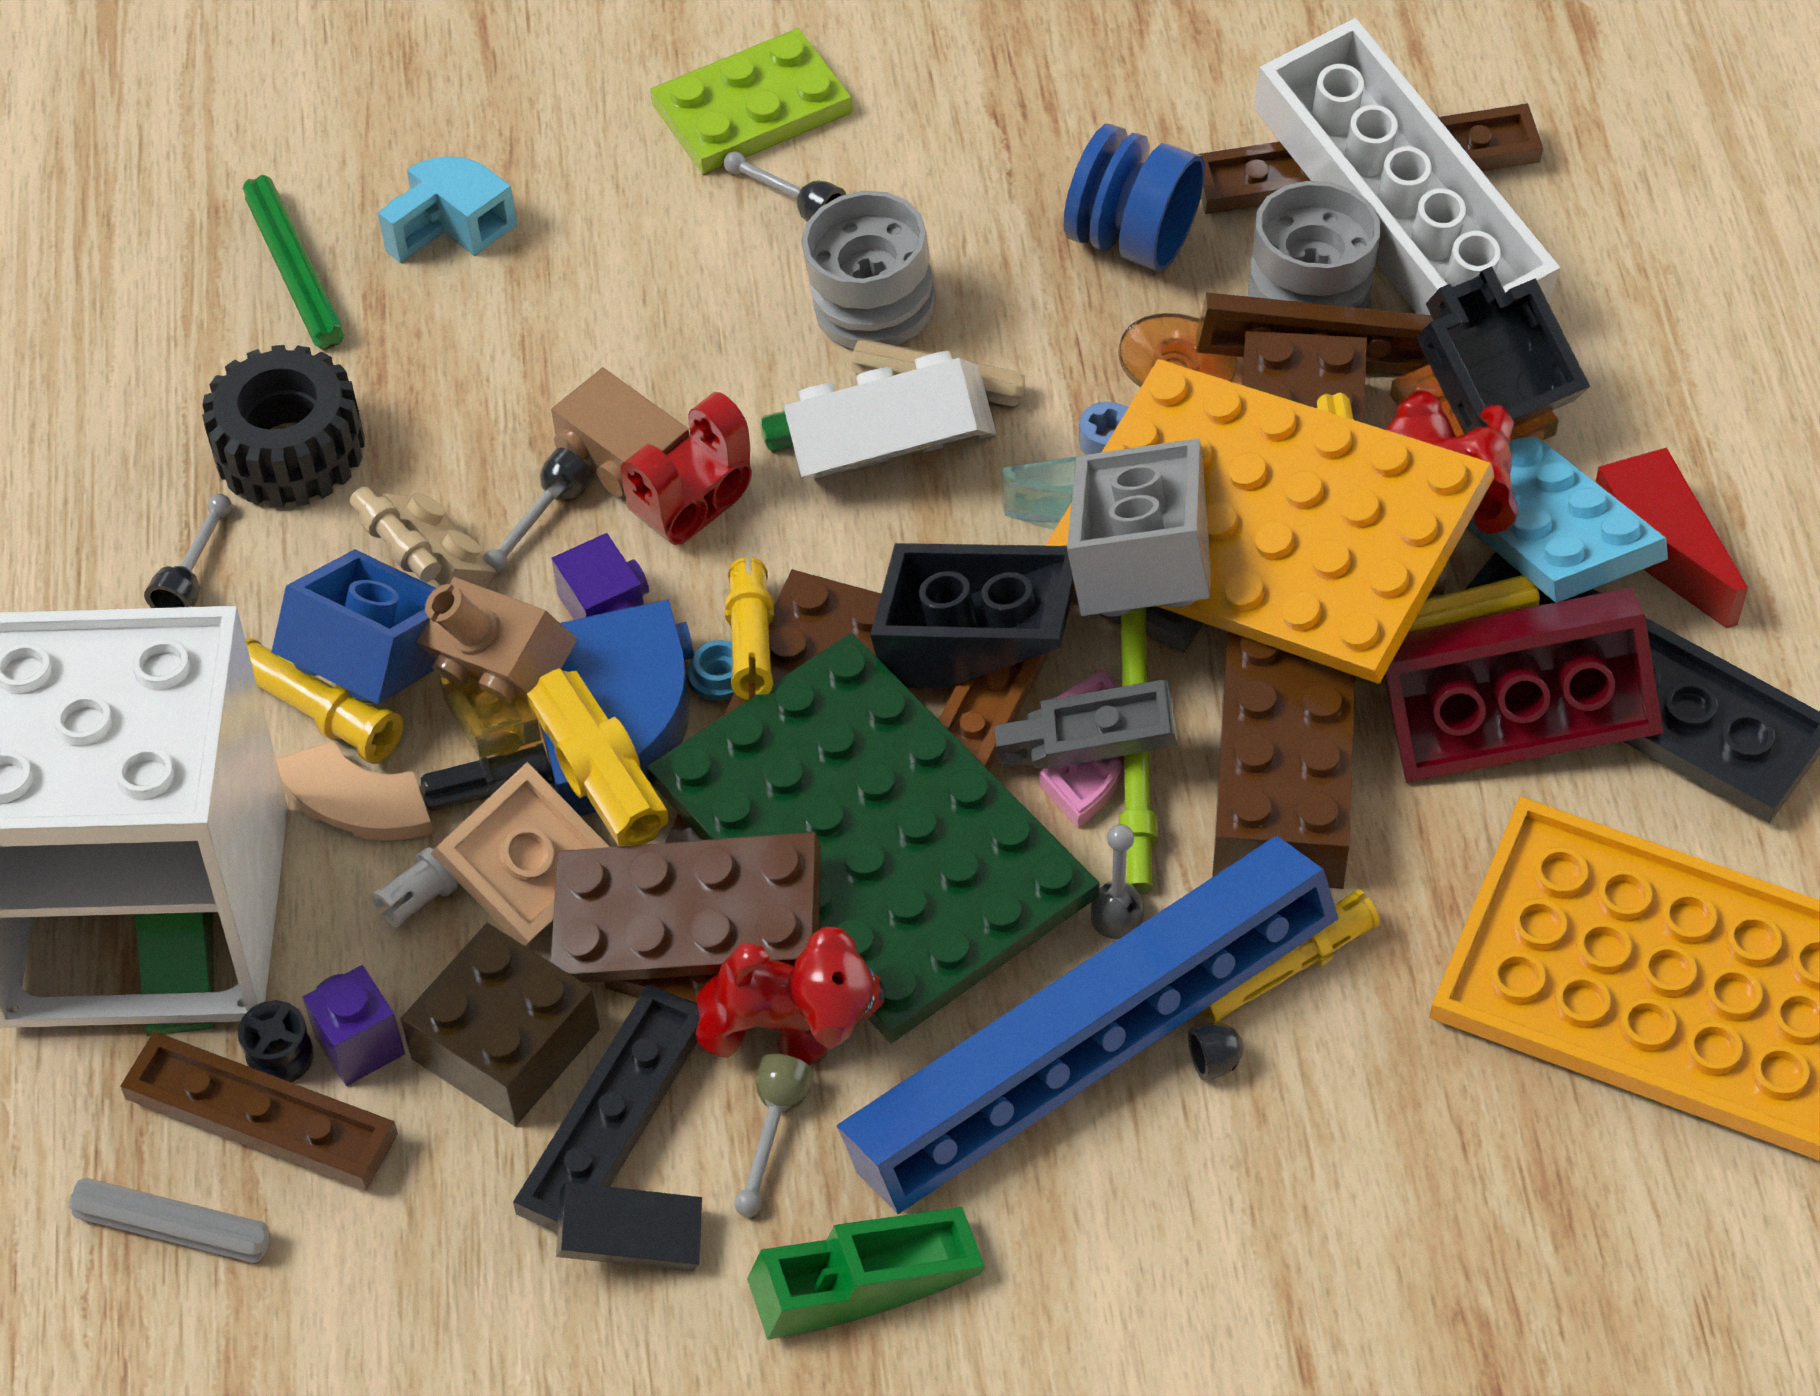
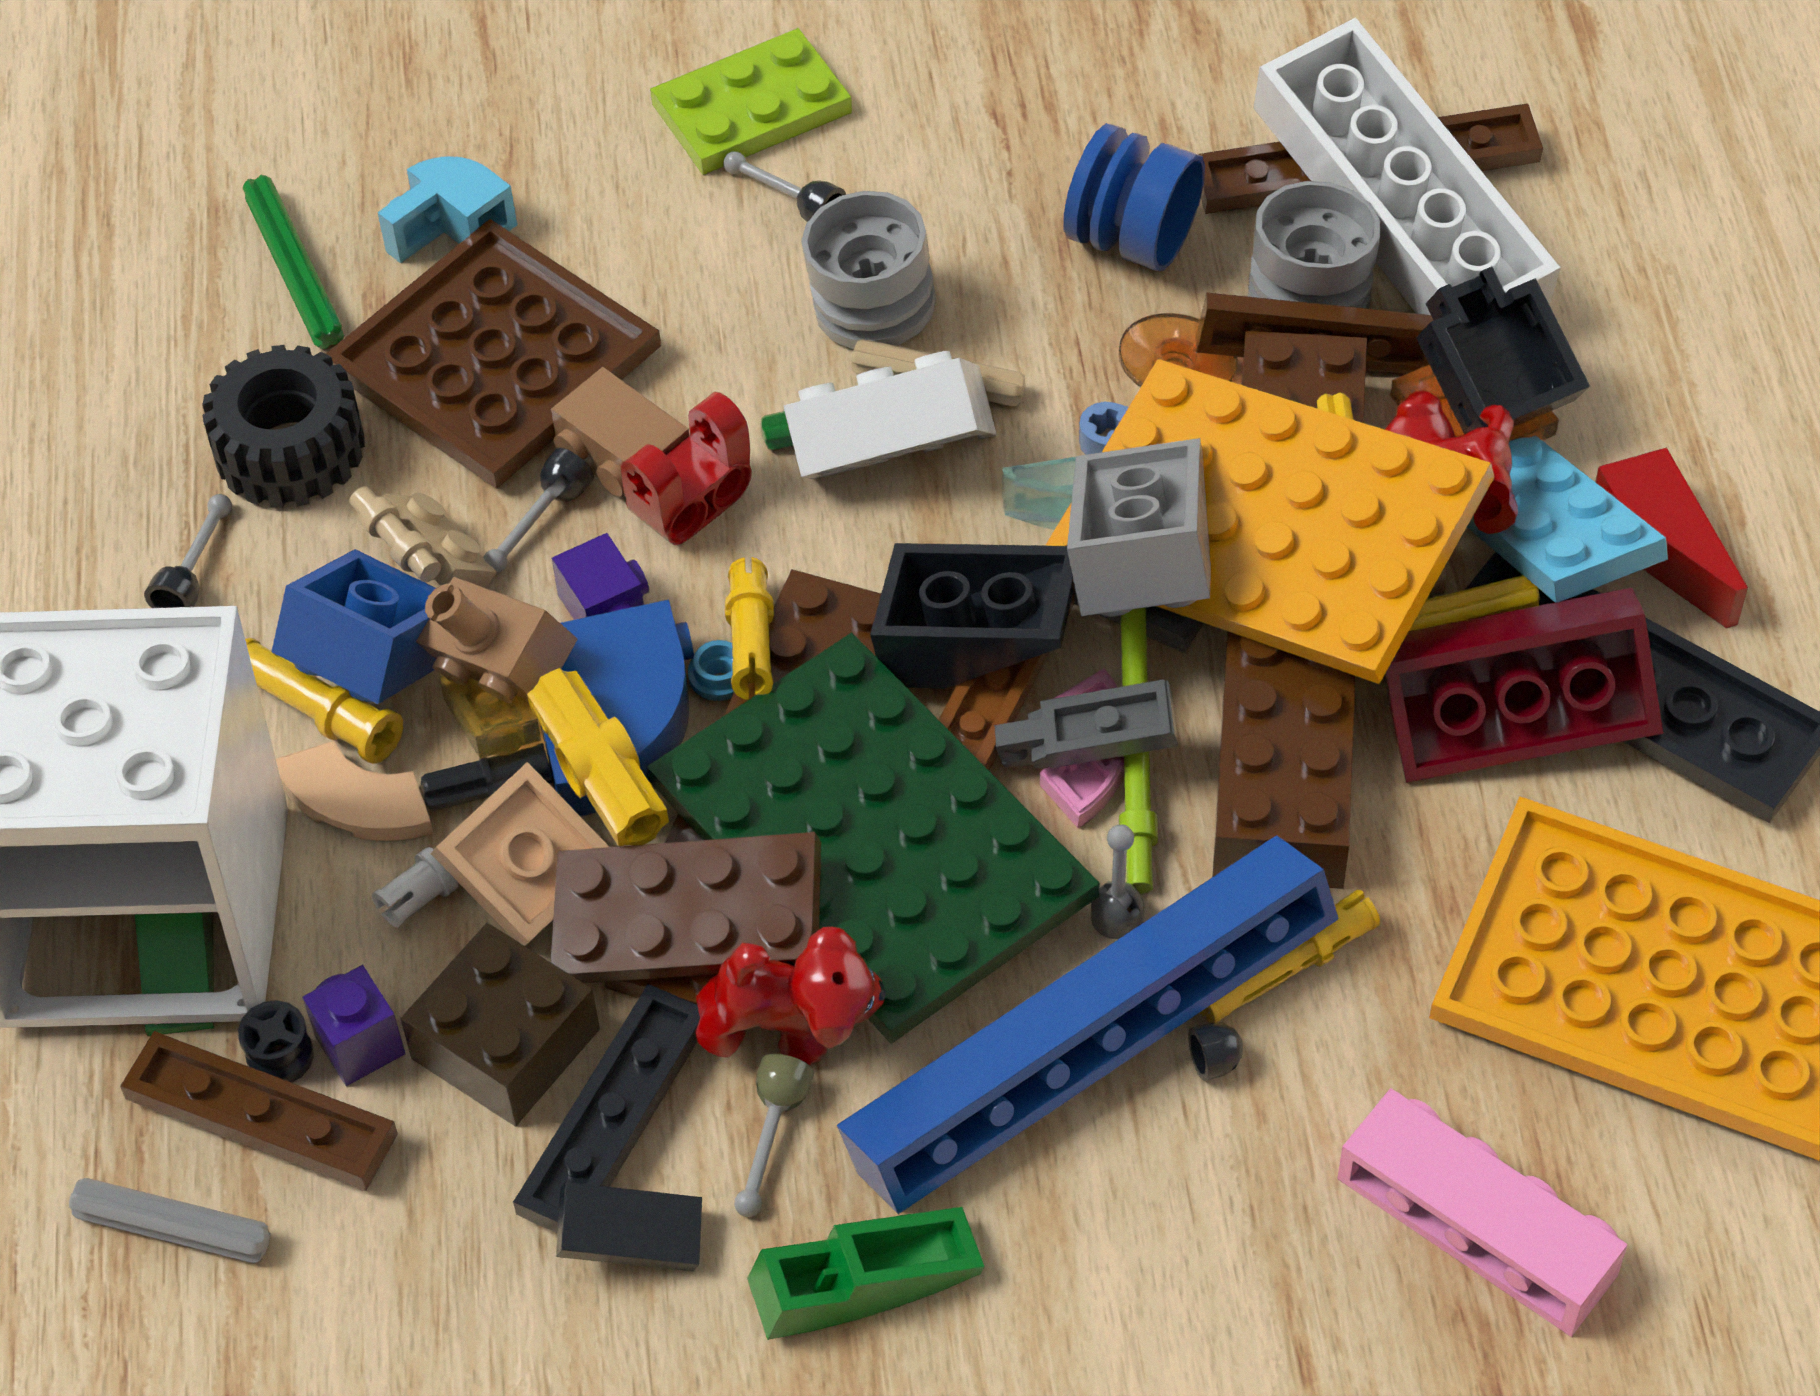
(489, 349): none -> reddish brown plate
(1482, 1210): none -> bright pink brick

